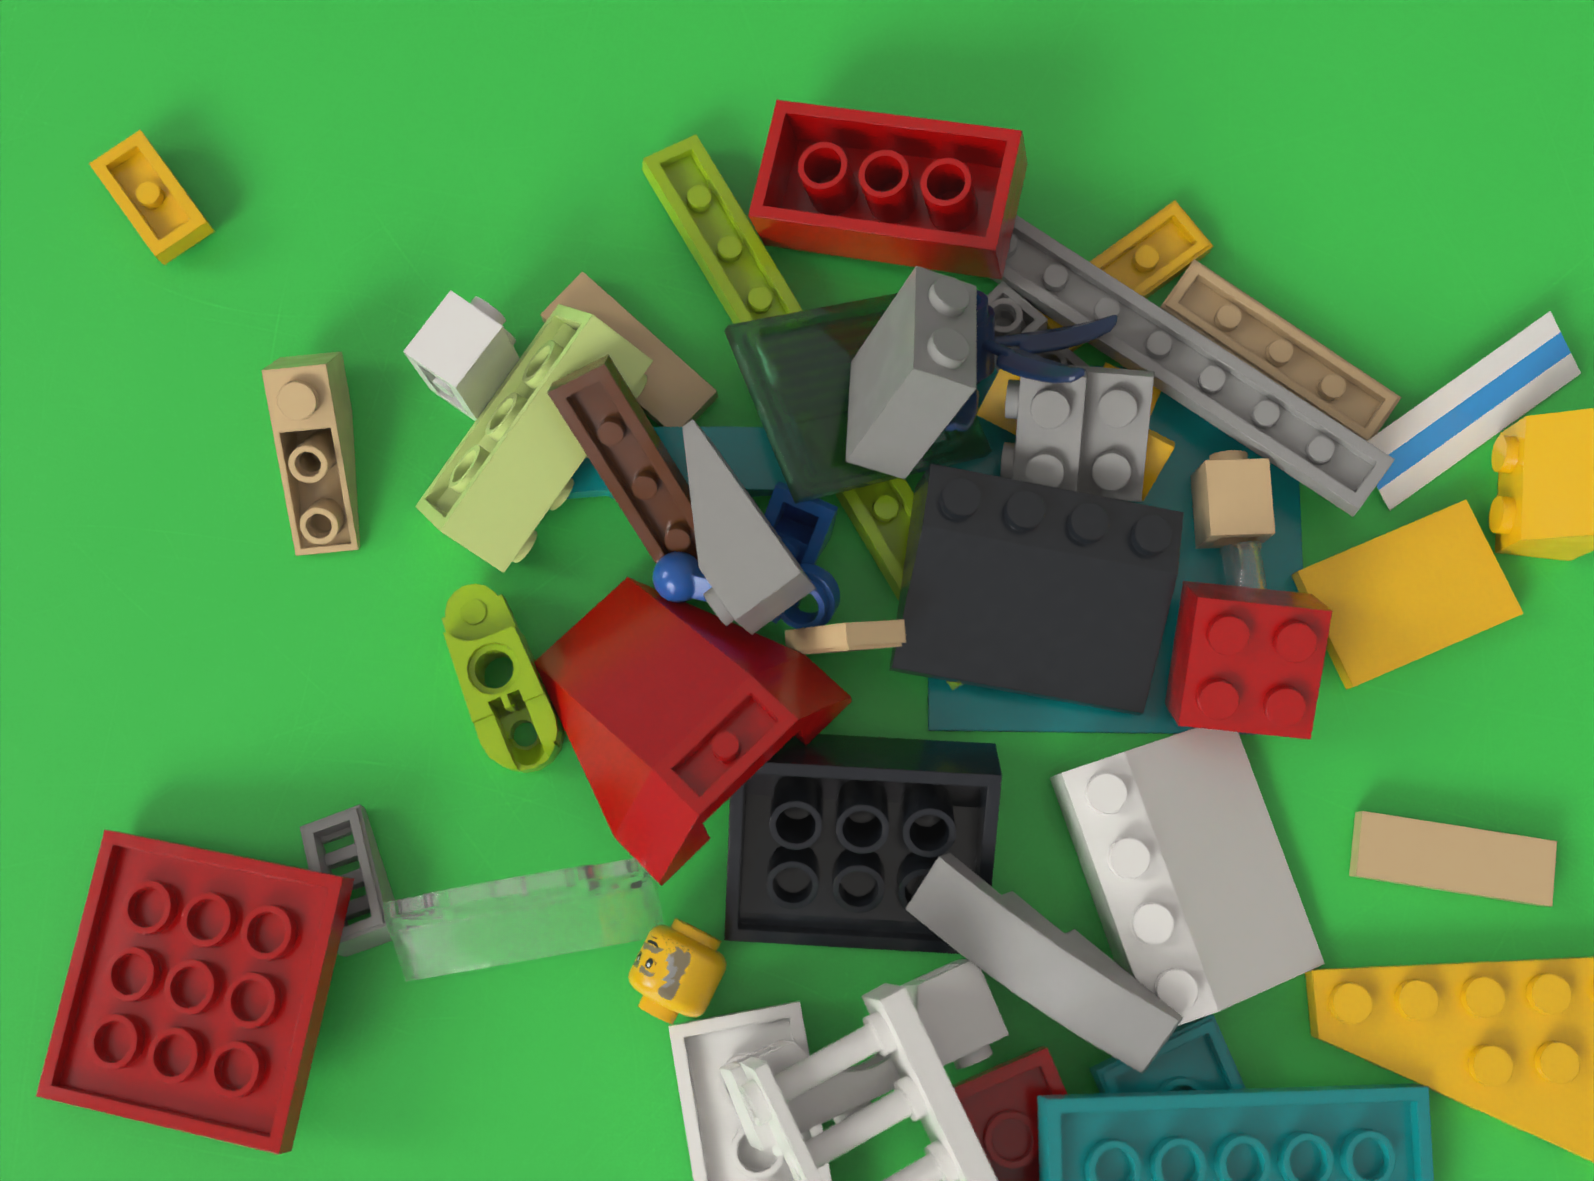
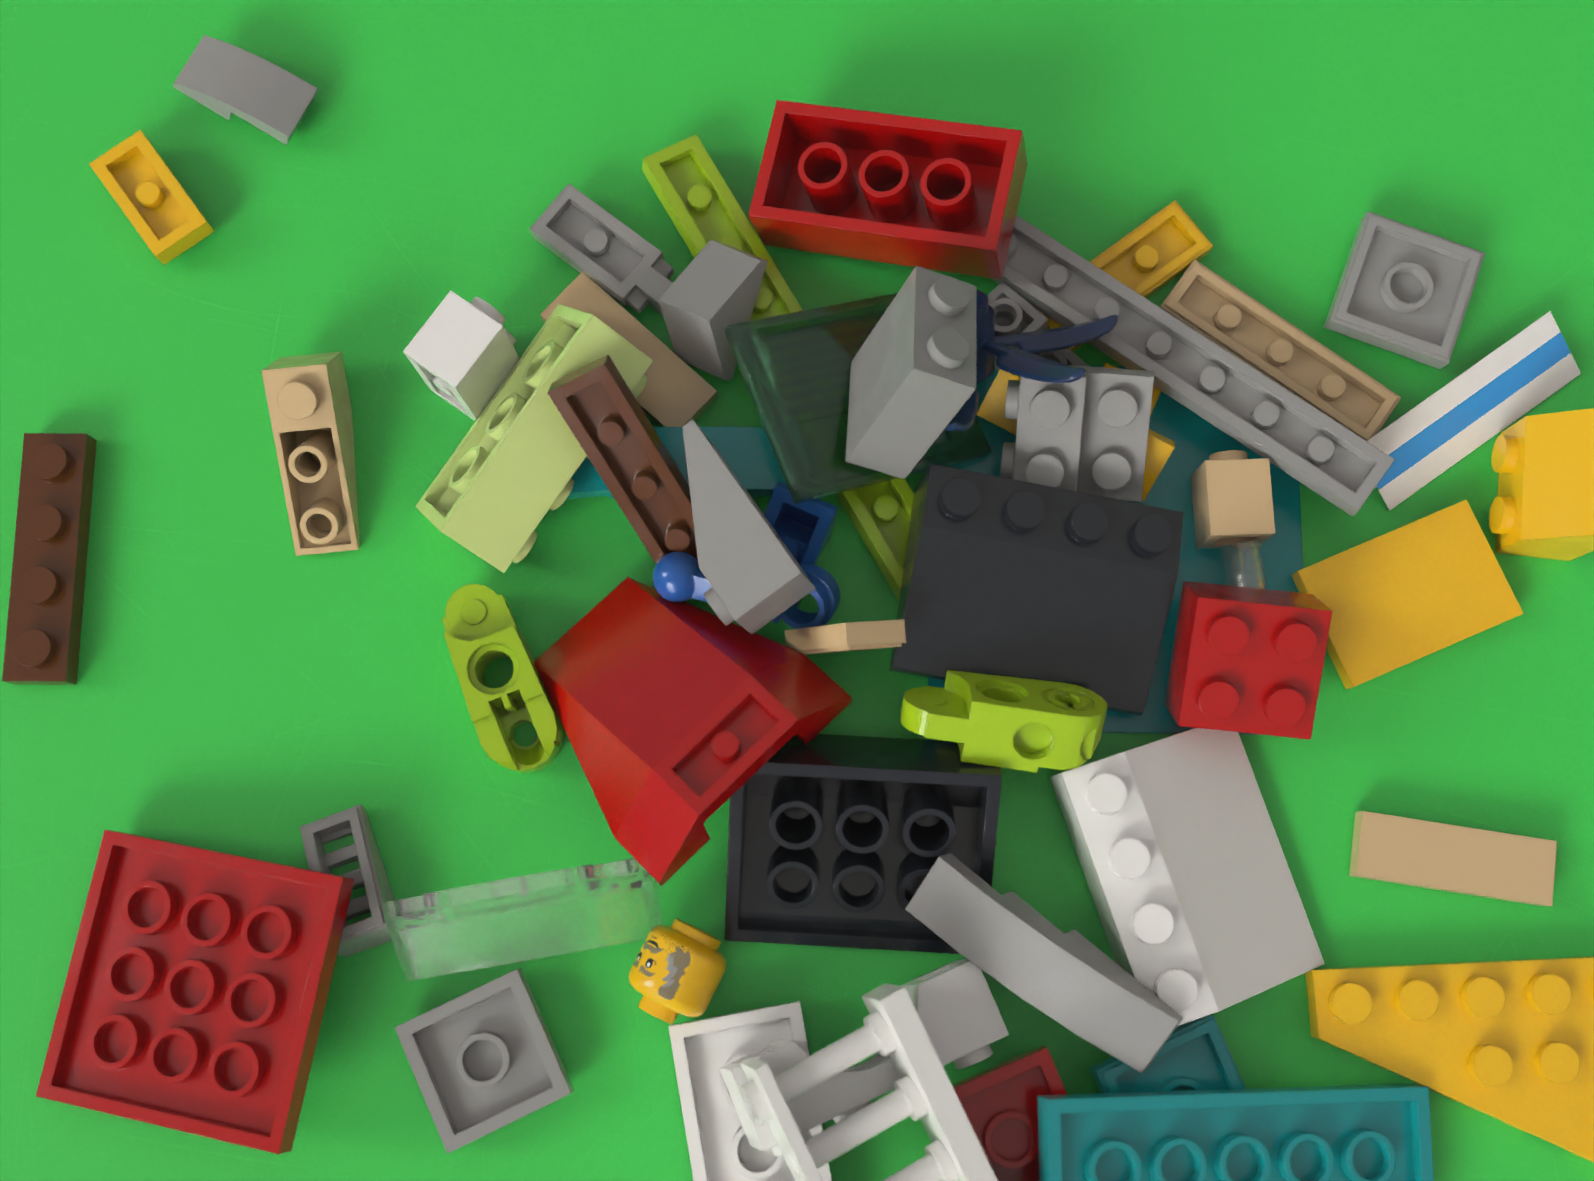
(49, 559): none -> reddish brown plate
(247, 86): none -> light grey slope
(484, 1060): none -> light grey plate
(604, 250): none -> light grey hinge
(705, 299): none -> light grey slope
(1009, 720): none -> lime piece
(1404, 290): none -> light grey plate

